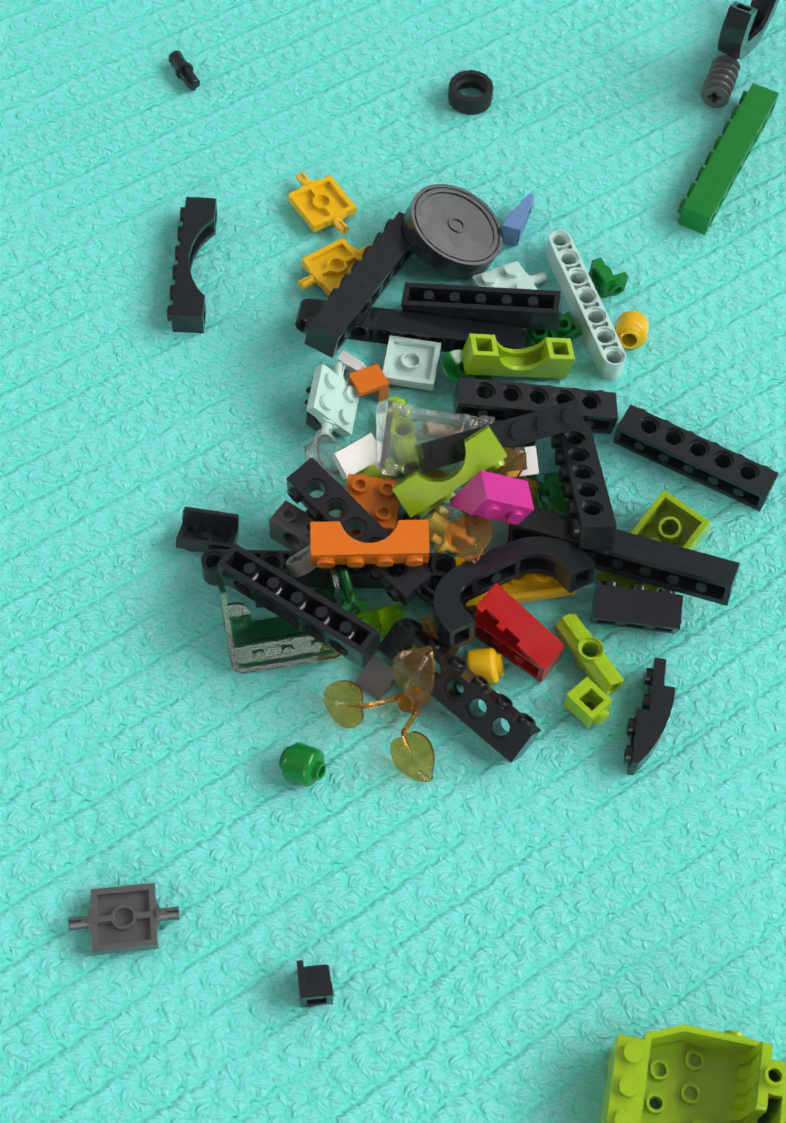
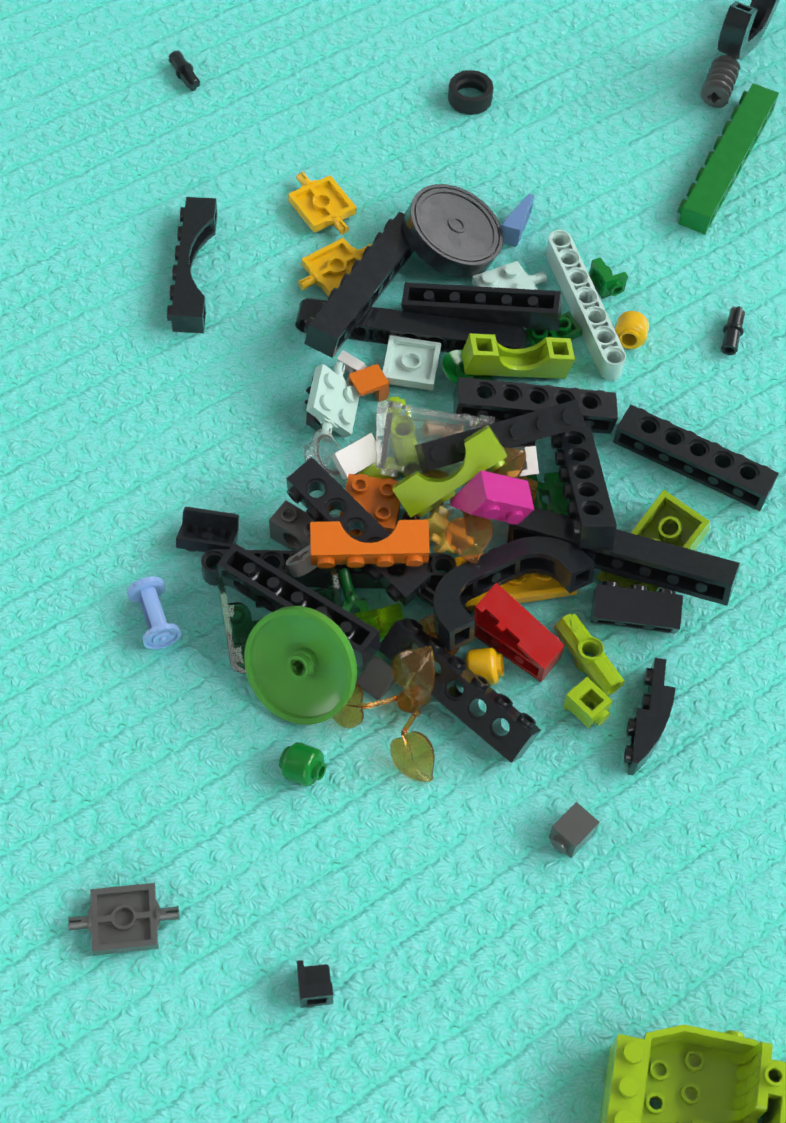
(160, 632): none -> light blue hose
(300, 665): none -> bright green dish
(573, 830): none -> dark grey brick
(733, 331): none -> black axle

